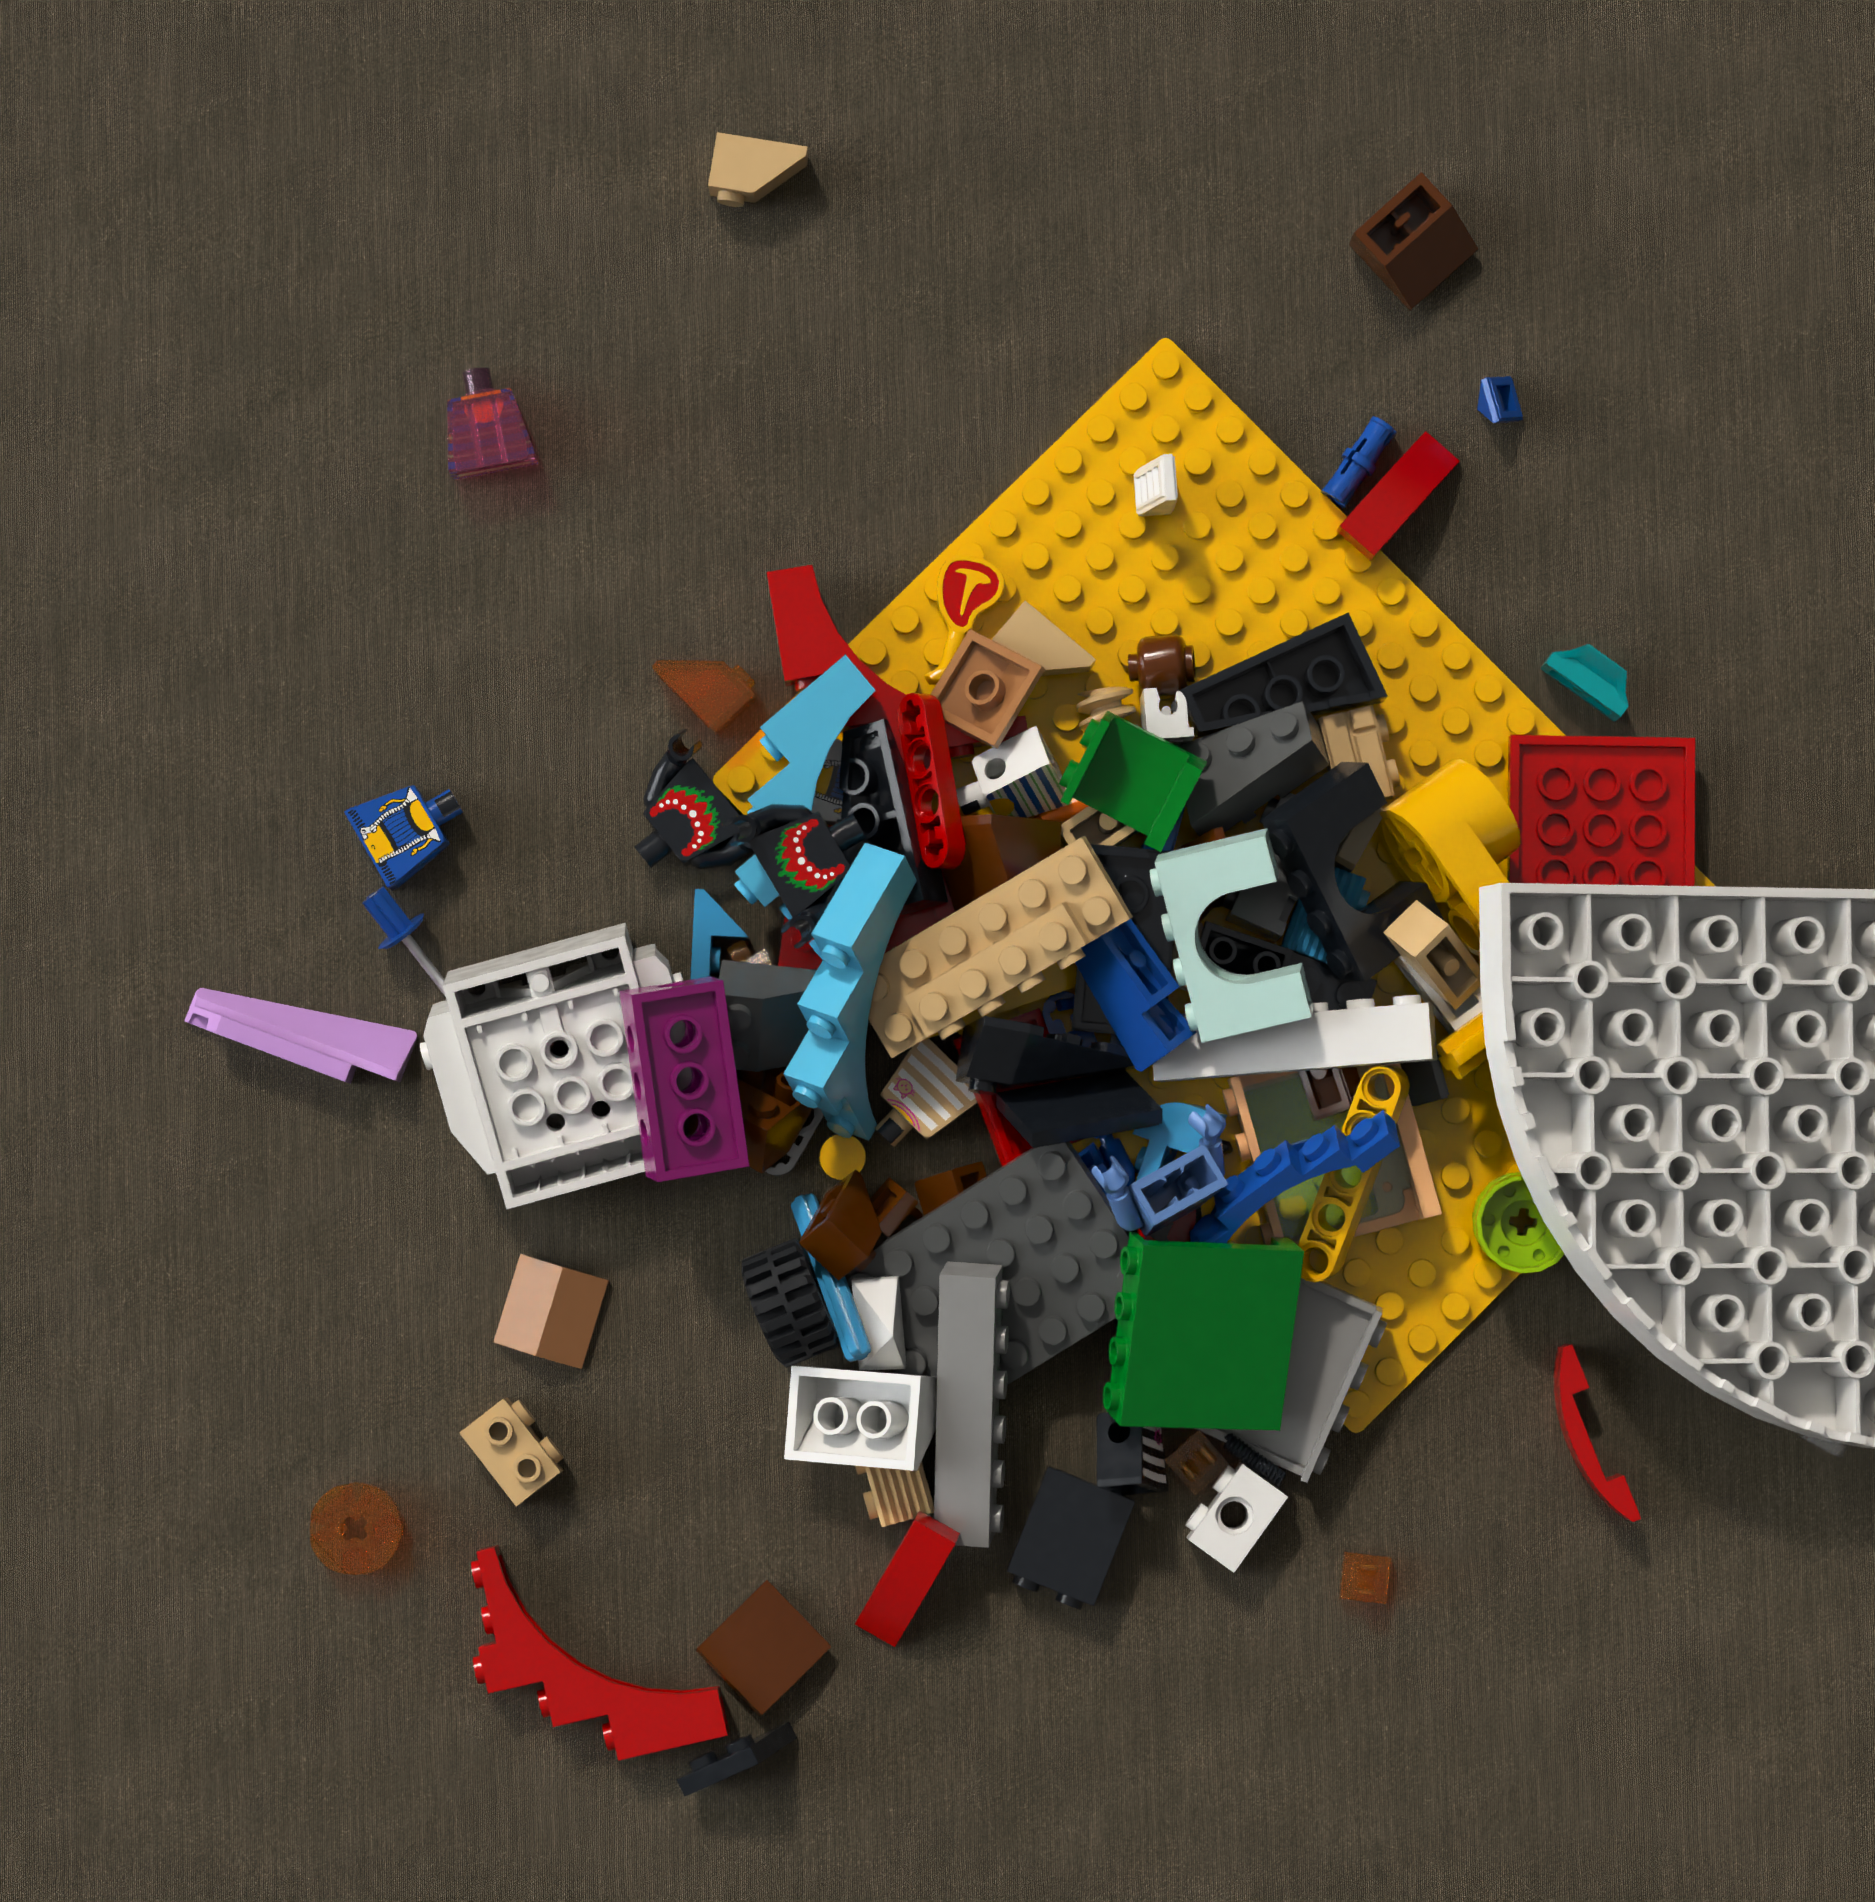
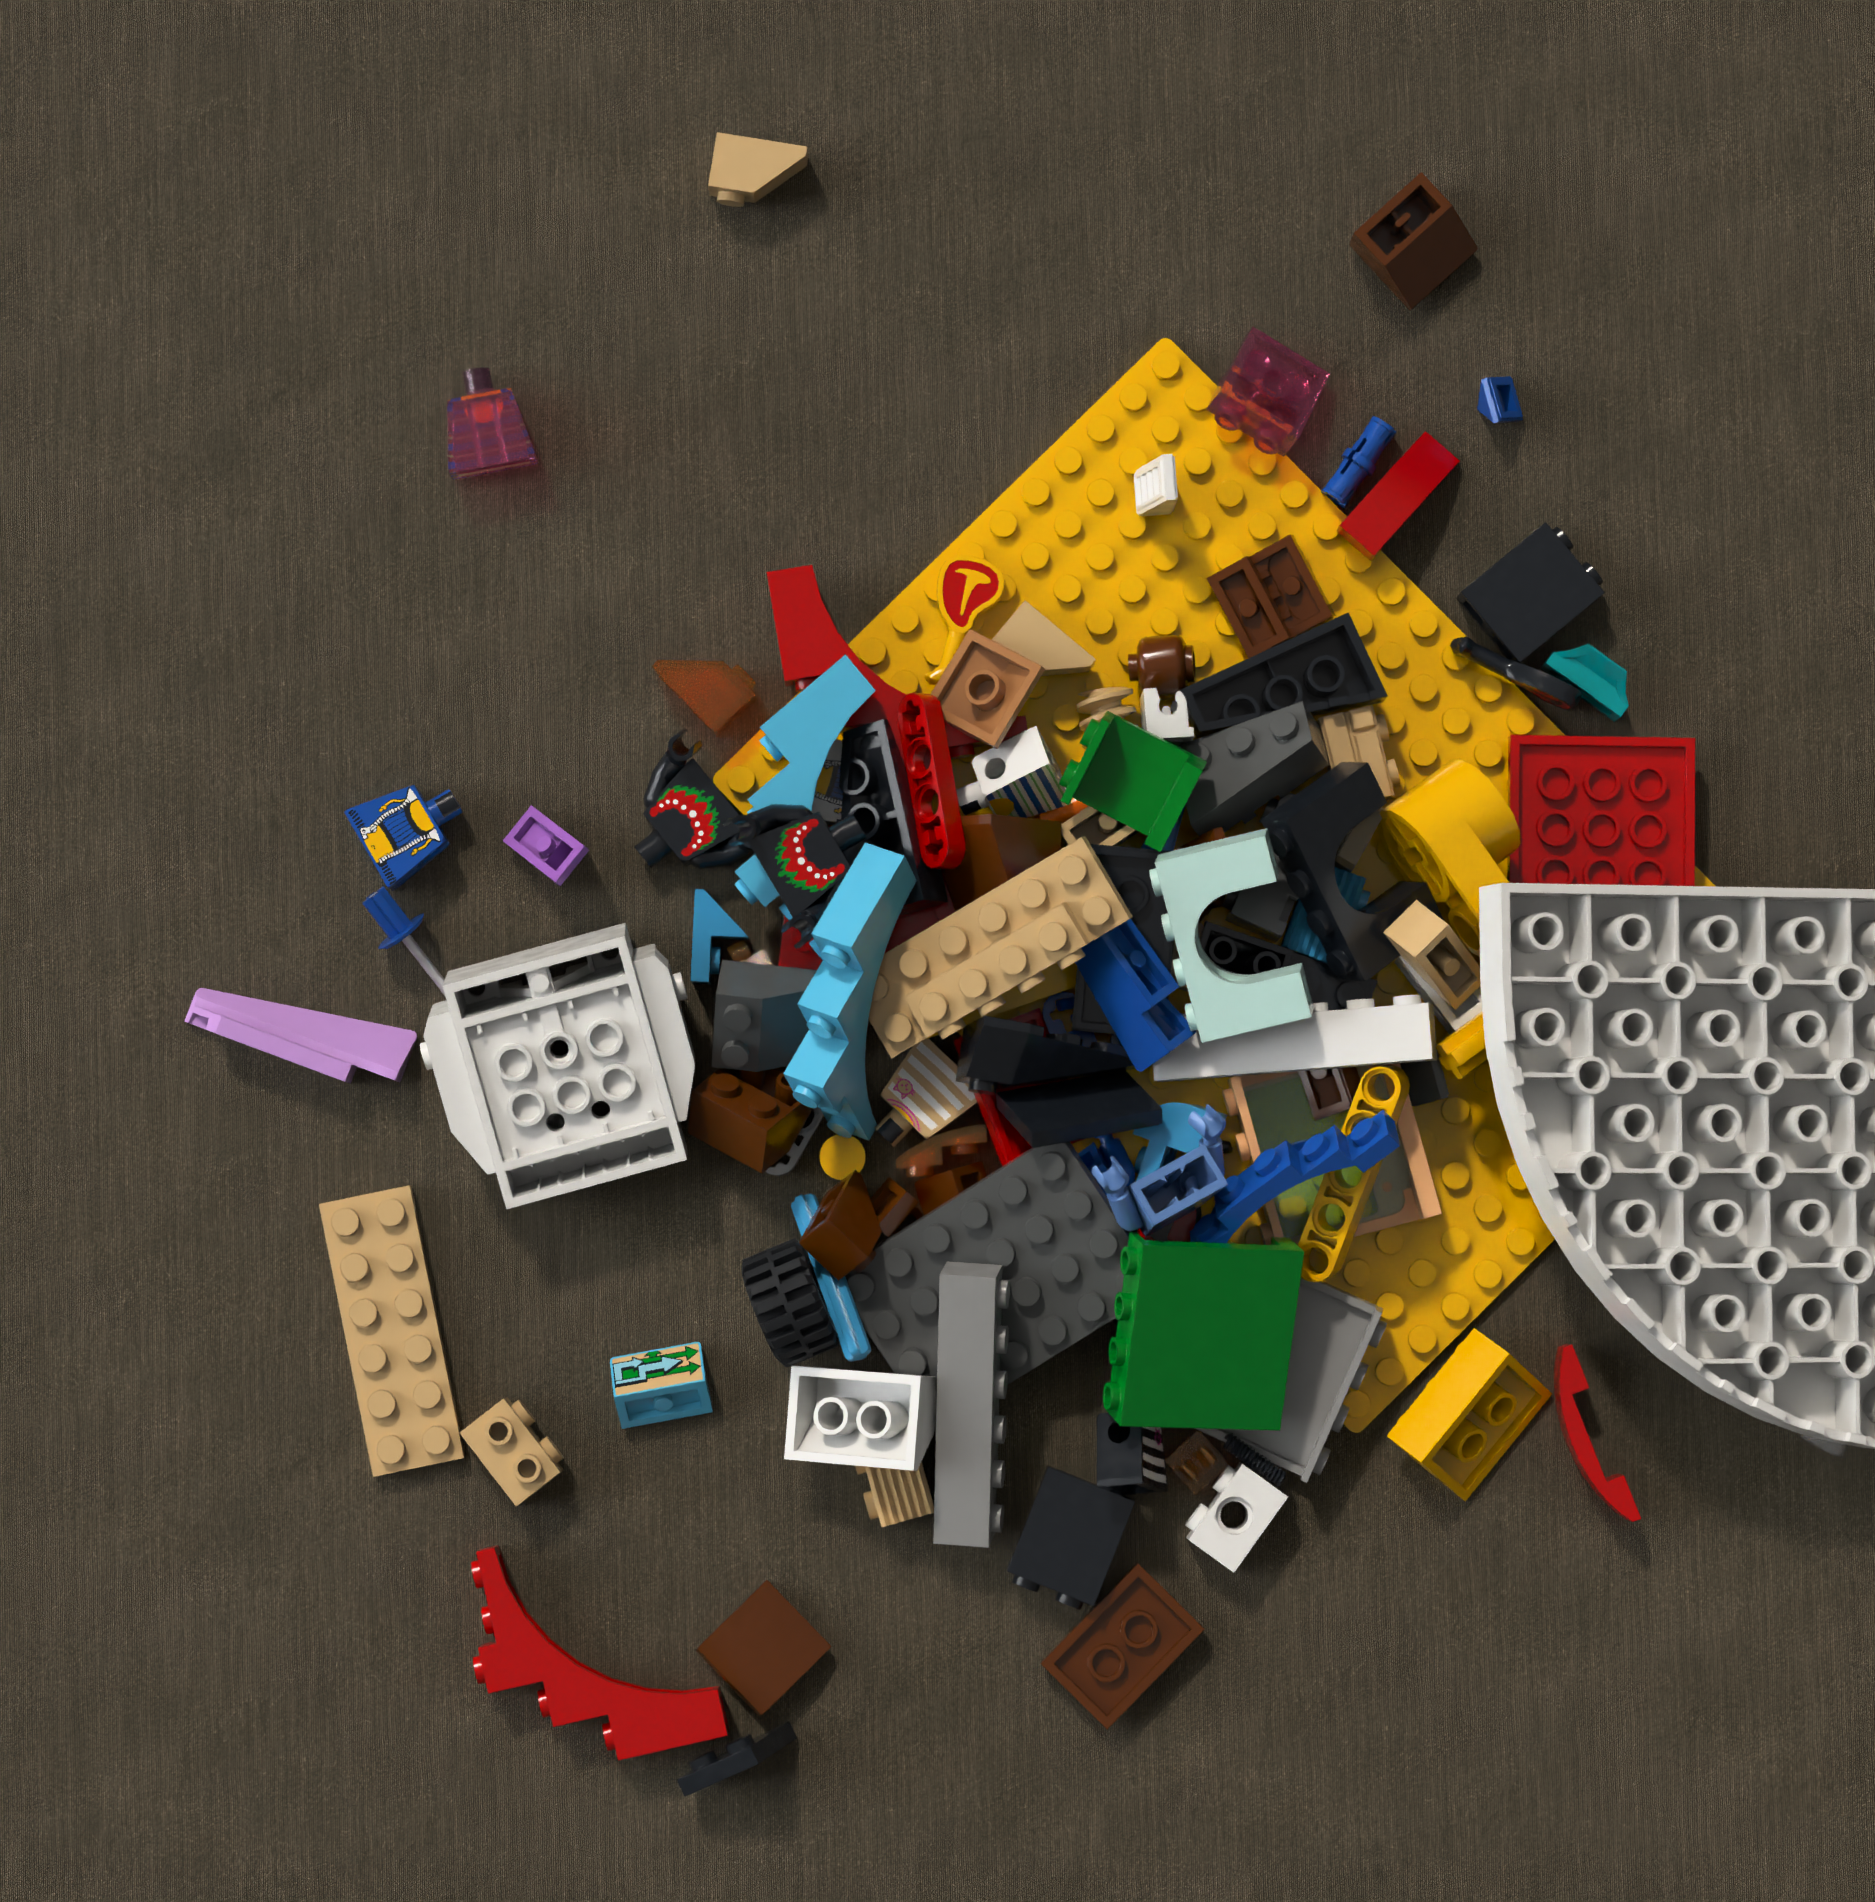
(329, 1528): clear orange plate -> none
(392, 1330): none -> tan plate
(545, 845): none -> medium lavender slope
(551, 1311): medium nougat slope -> none
(660, 1385): none -> panel
(712, 1093): magenta brick -> none
(881, 1315): white slope -> none
(907, 1578): red slope -> none
(927, 1154): none -> clear orange slope
(1122, 1645): none -> reddish brown plate
(1267, 393): none -> clear pink plate
(1271, 596): none -> reddish brown slope
(1365, 1577): clear orange tile -> none
(1469, 1414): none -> yellow slope
(1499, 1239): lime wheel -> none
(1531, 593): none -> black panel
(1534, 681): none -> black piece

